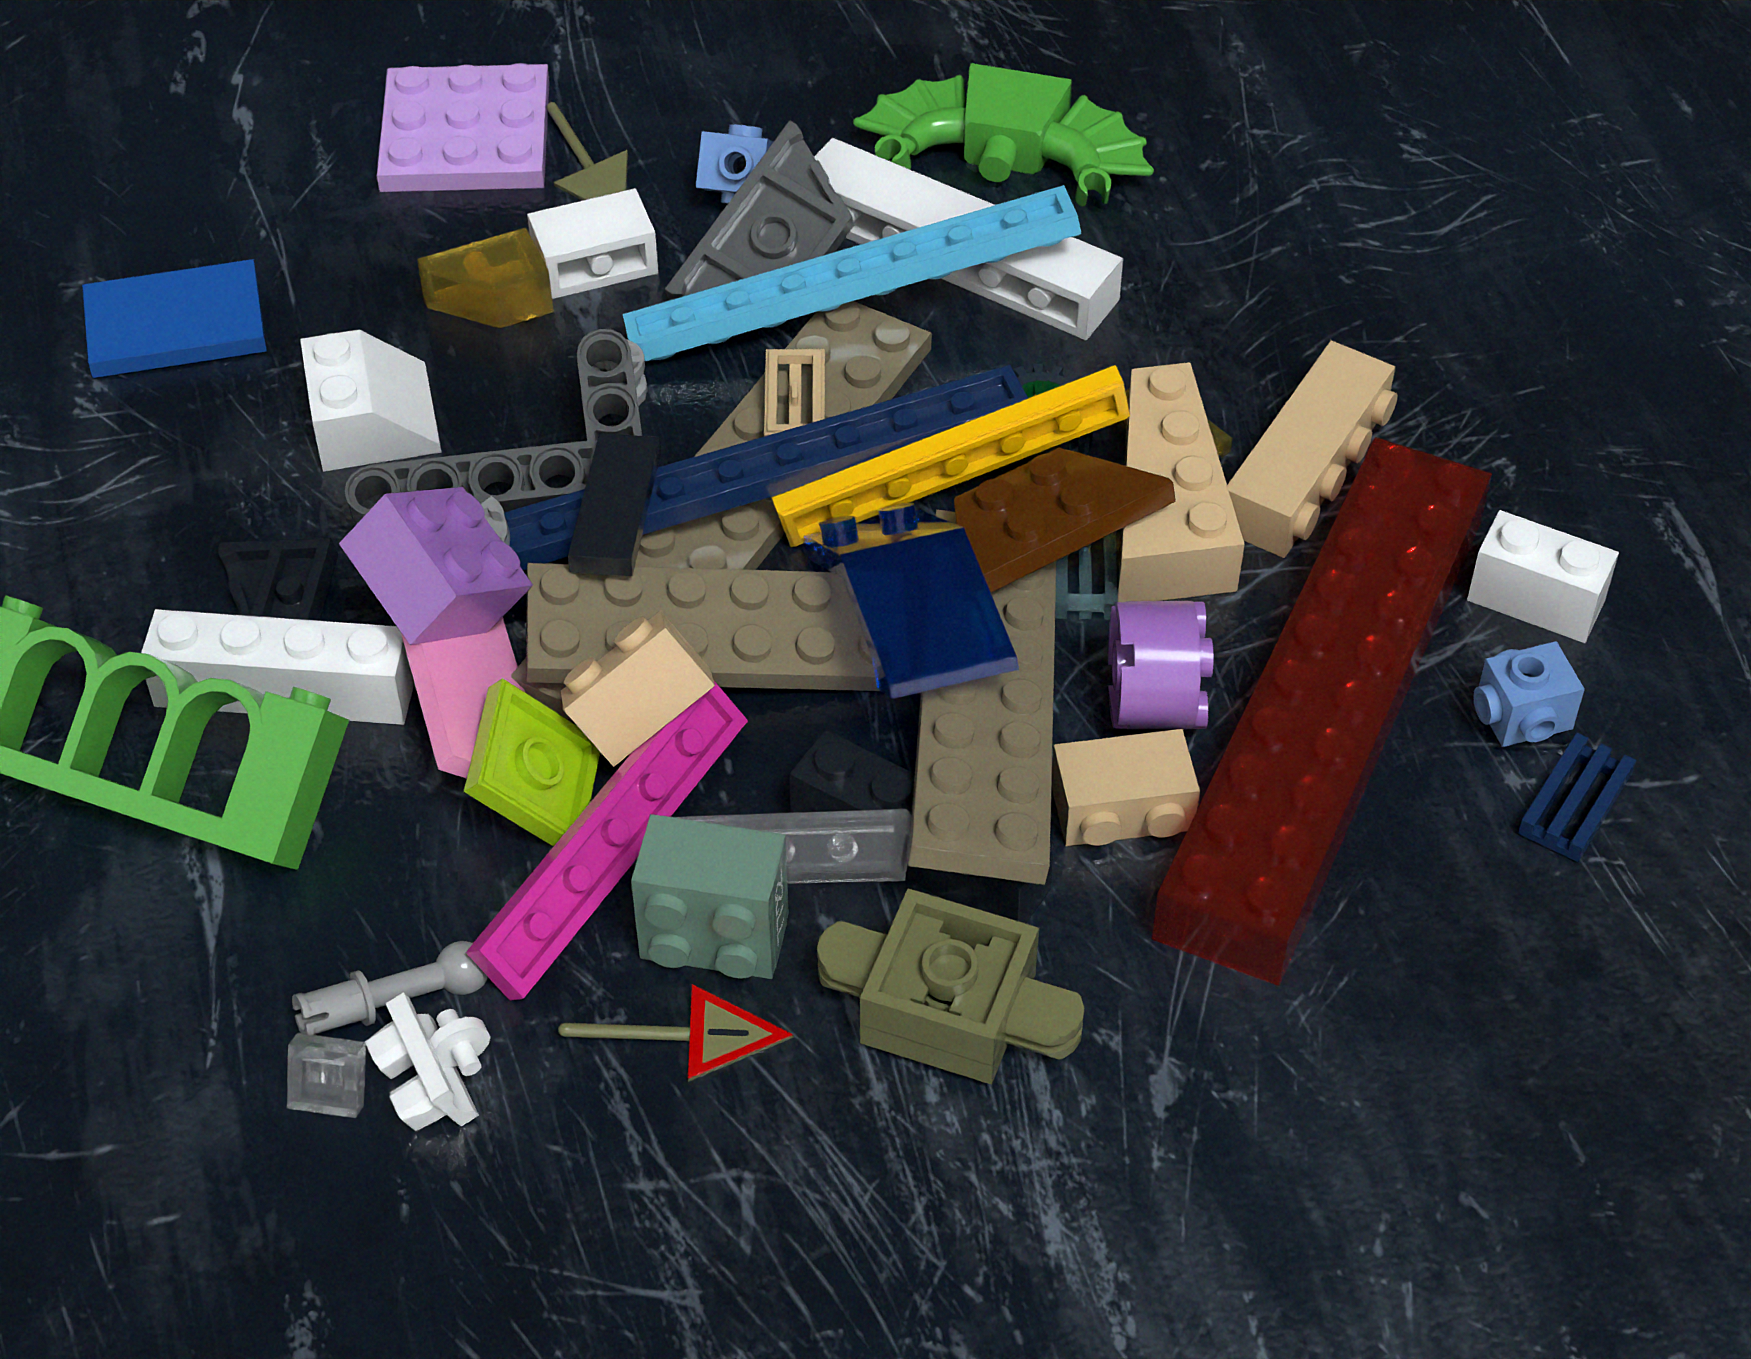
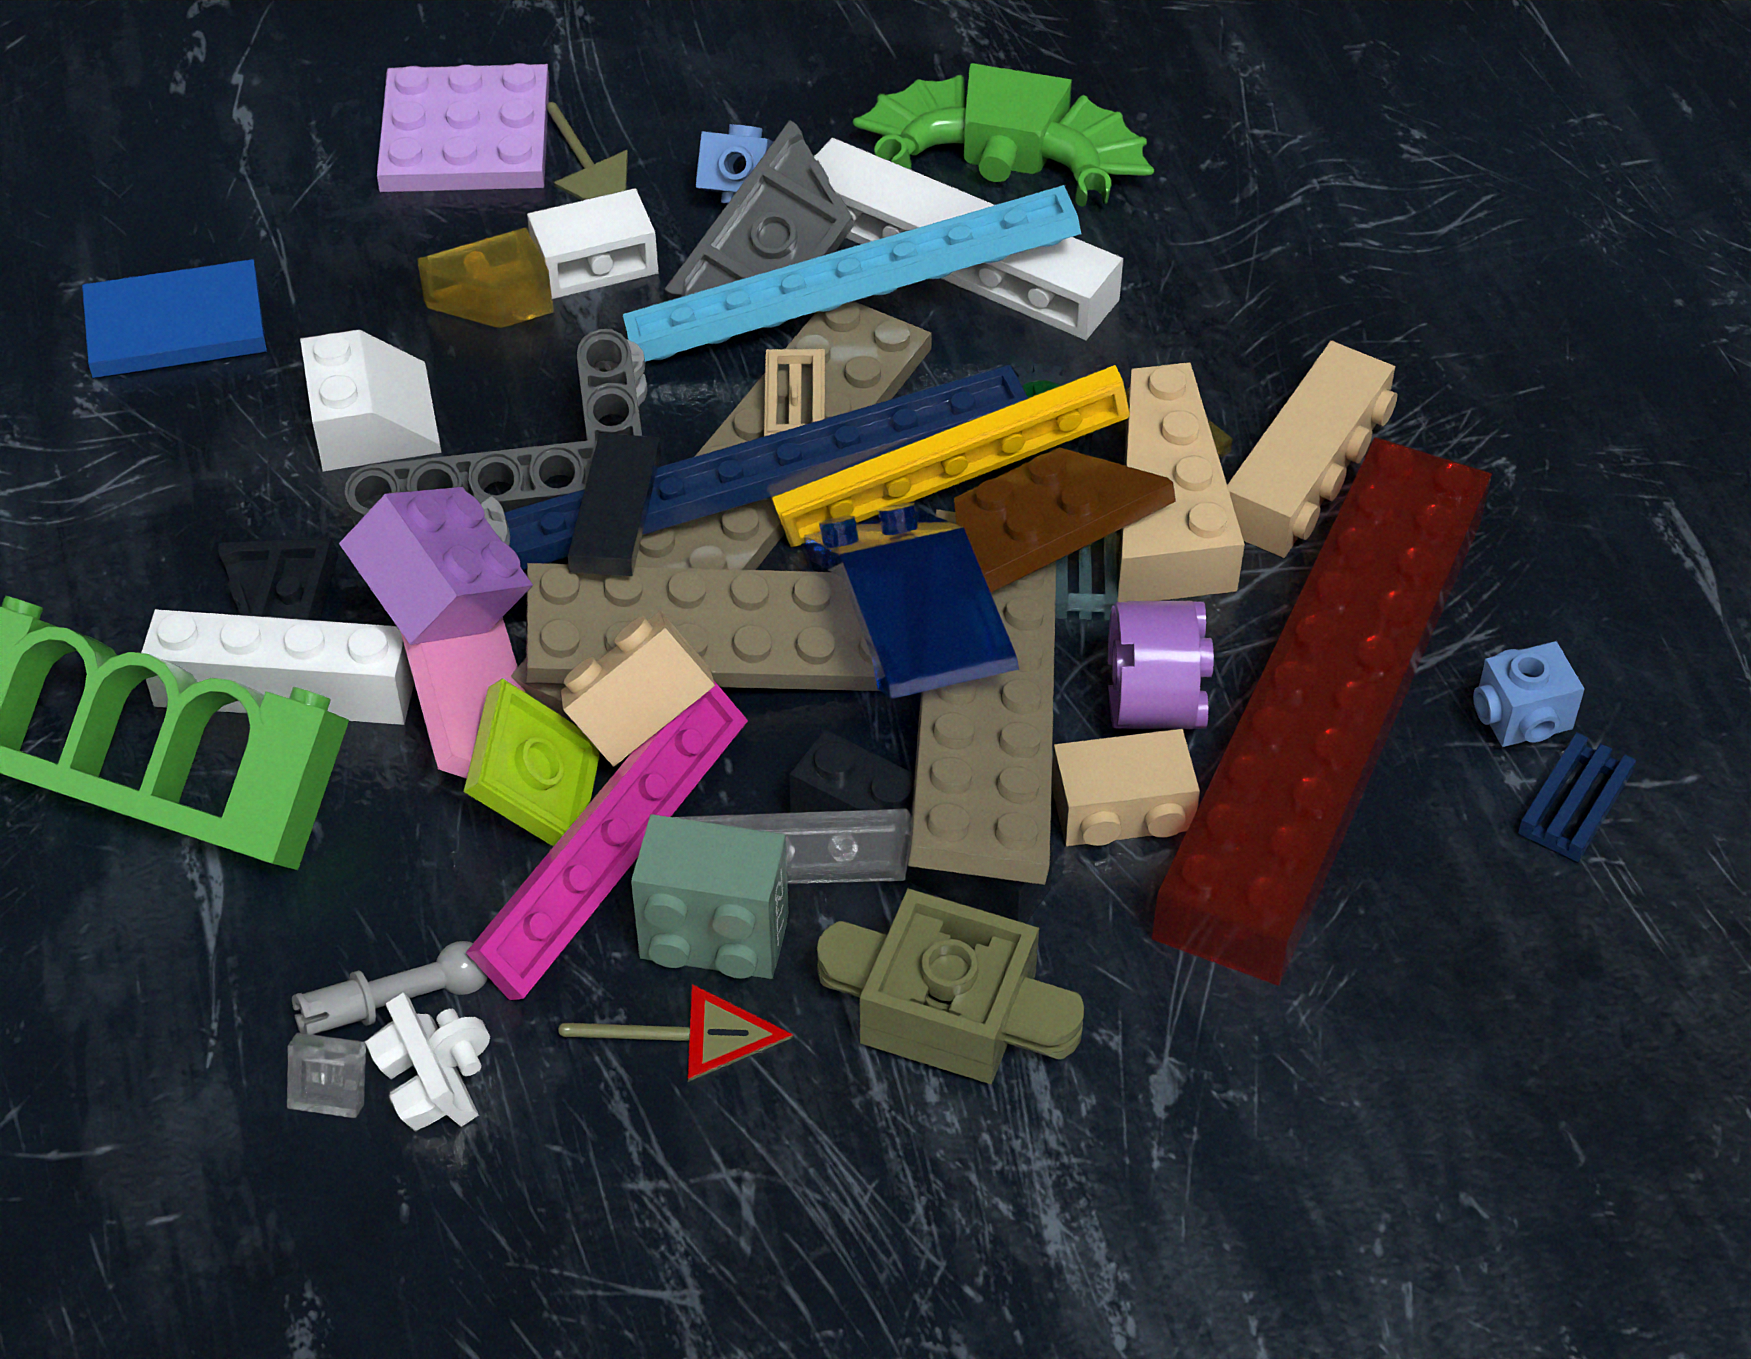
(1542, 576): white brick -> none

